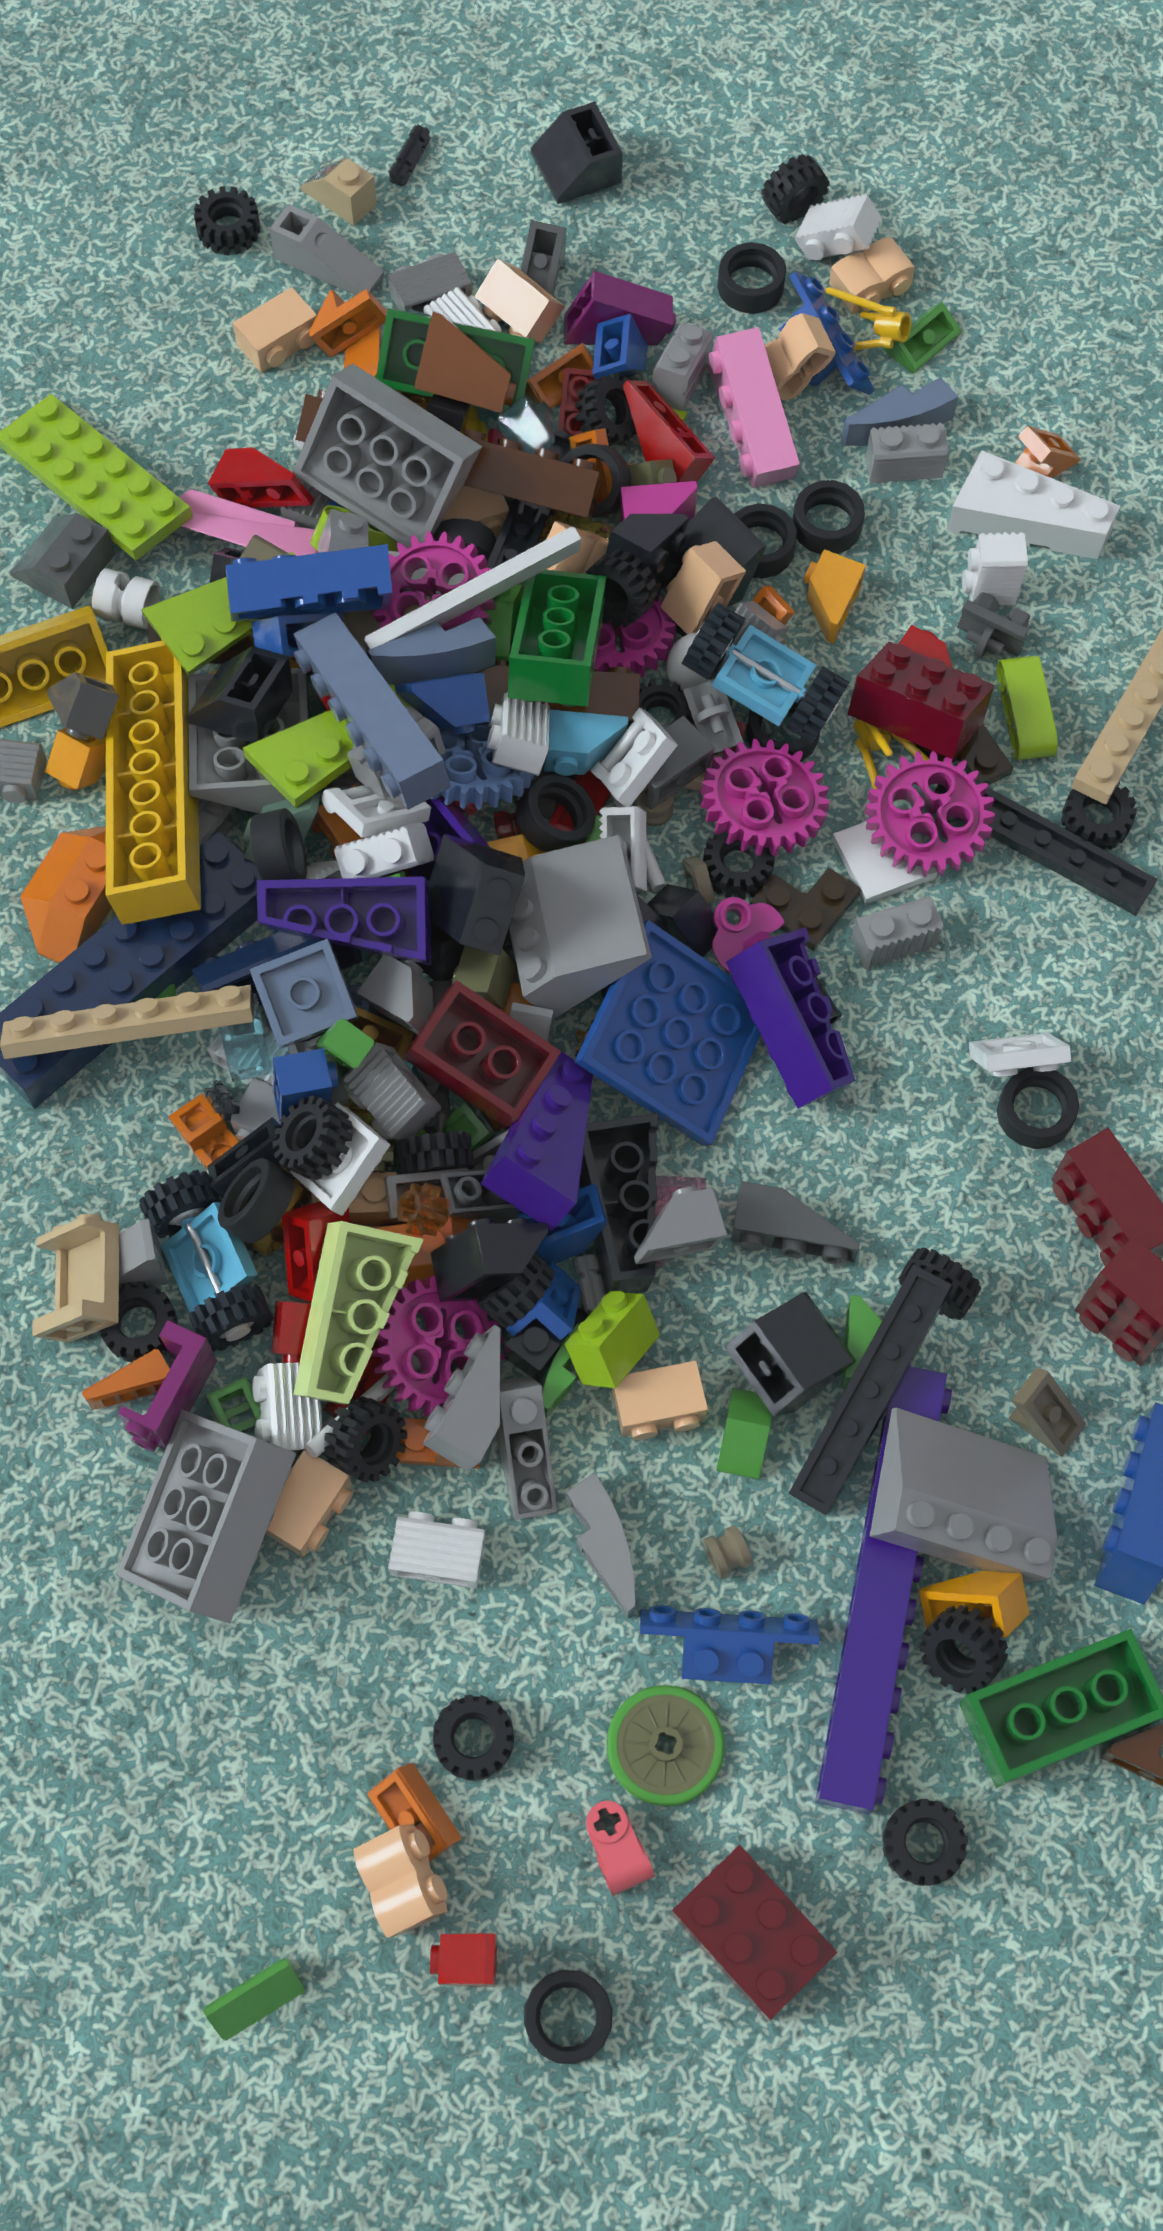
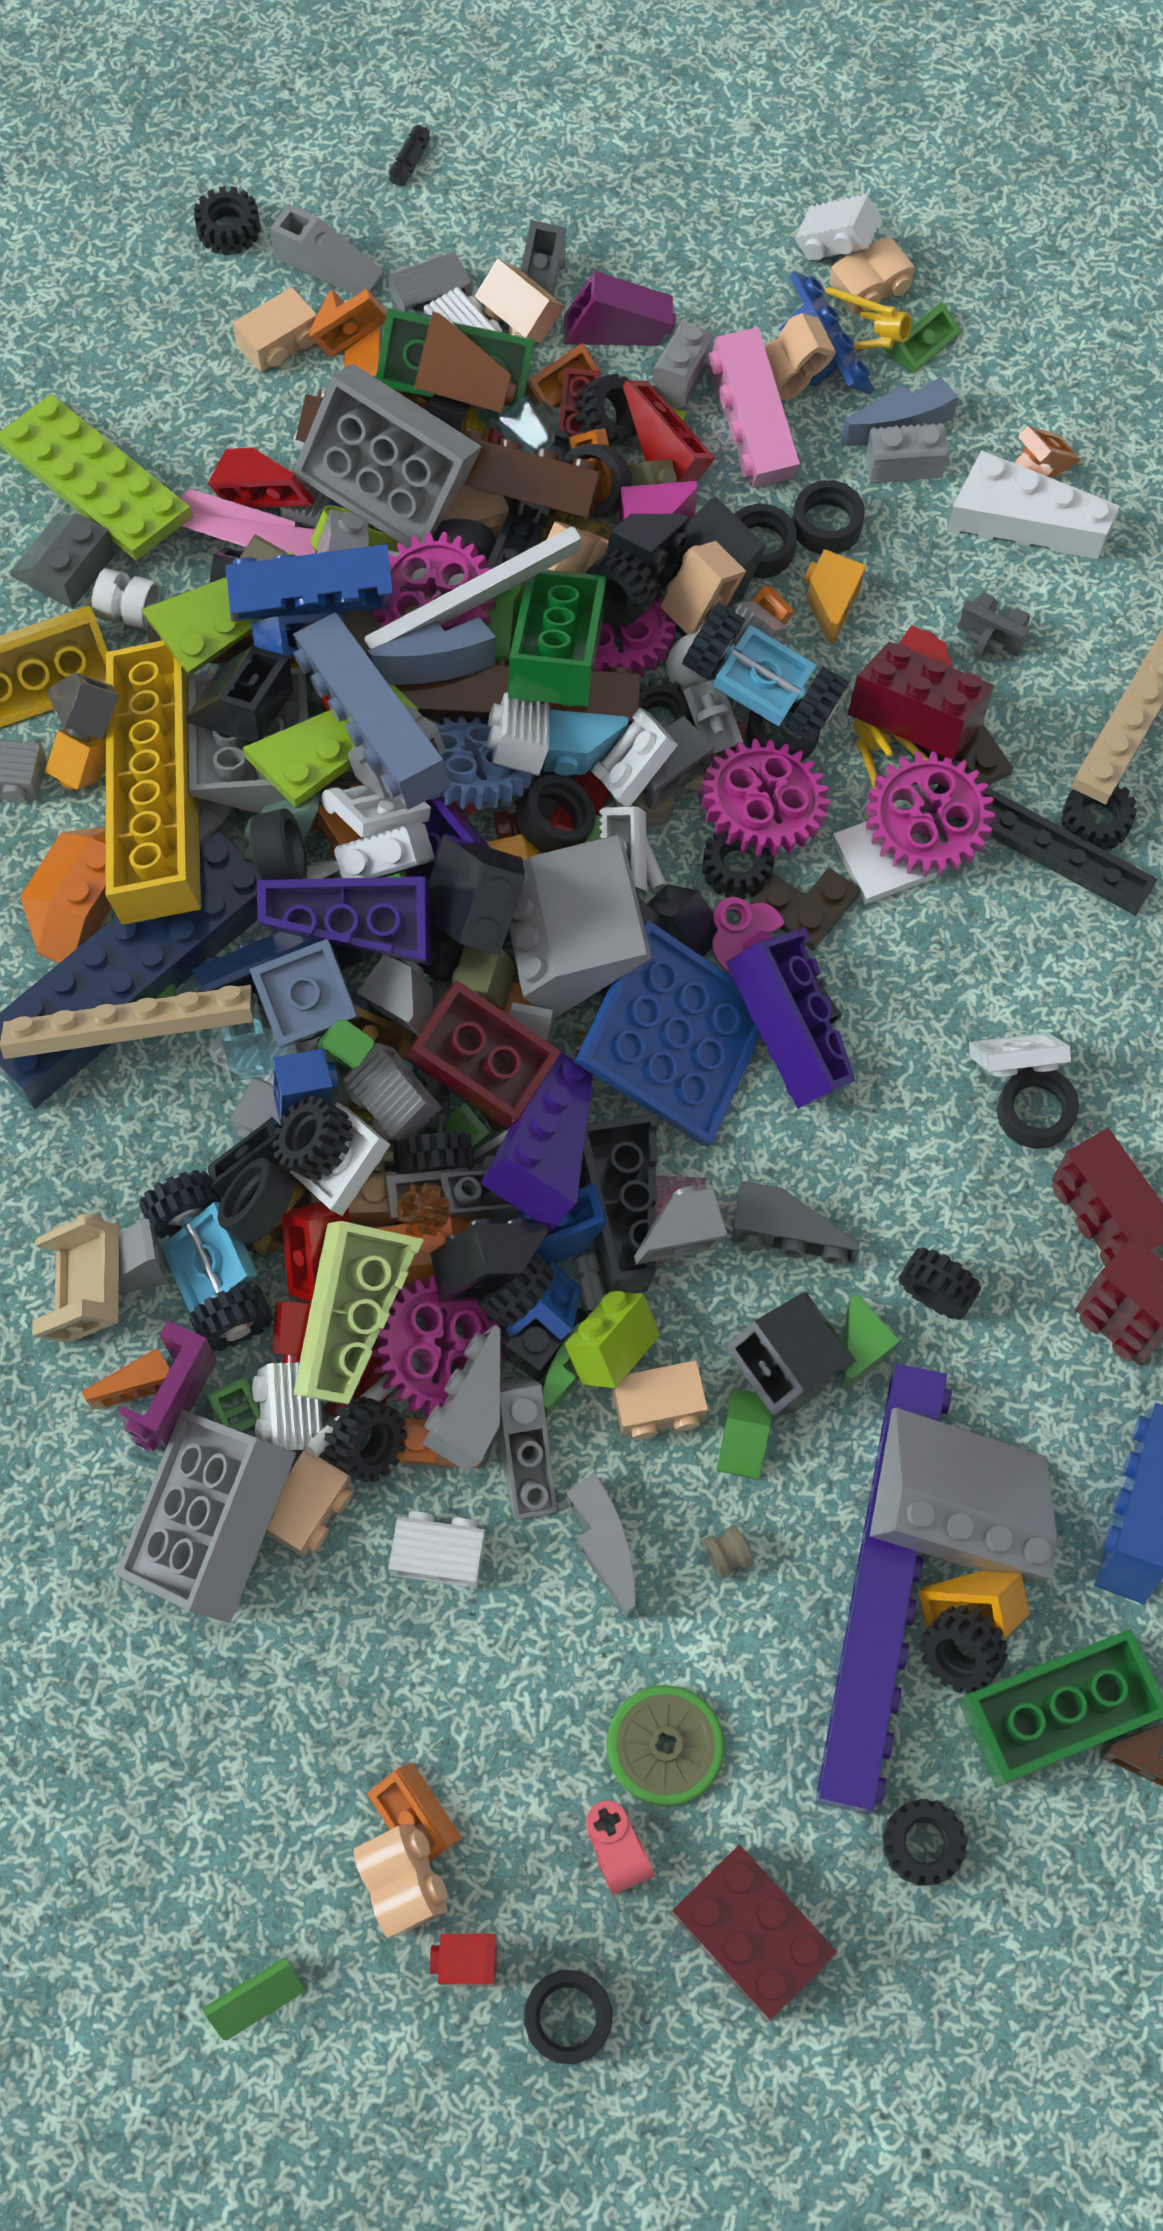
(145, 1297): black tyre -> none
(203, 1130): orange slope -> none
(222, 1101): black axle -> none
(343, 189): tan slope -> none
(449, 700): blue slope -> none
(473, 1708): black tyre -> none
(578, 154): black slope -> none
(619, 348): blue slope -> none
(698, 871): dark tan tile -> none
(727, 1644): blue bracket -> none
(747, 299): black tyre -> none
(795, 188): black tyre -> none
(870, 1390): black plate -> none
(897, 932): light grey brick -> none
(996, 567): white brick -> none
(1028, 708): lime beam -> none
(1046, 1412): dark tan slope -> none

